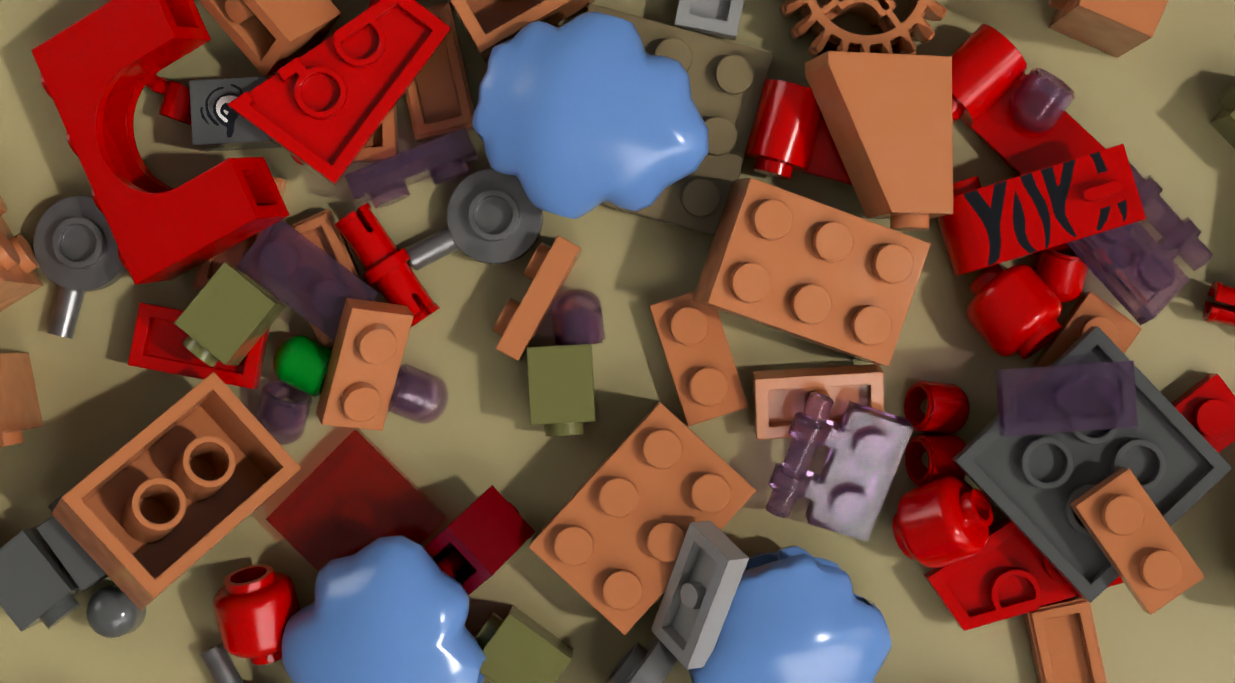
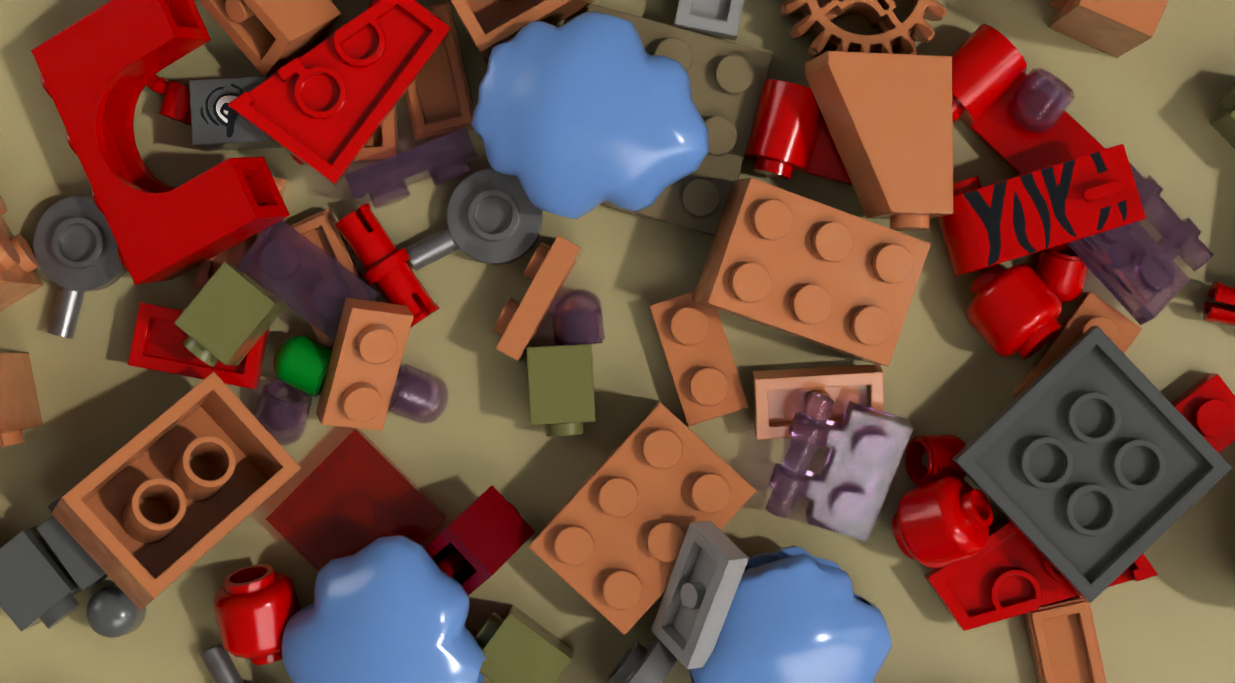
(946, 408): red piece -> none
(1066, 398): clear purple plate -> none
(1137, 540): nougat plate -> none

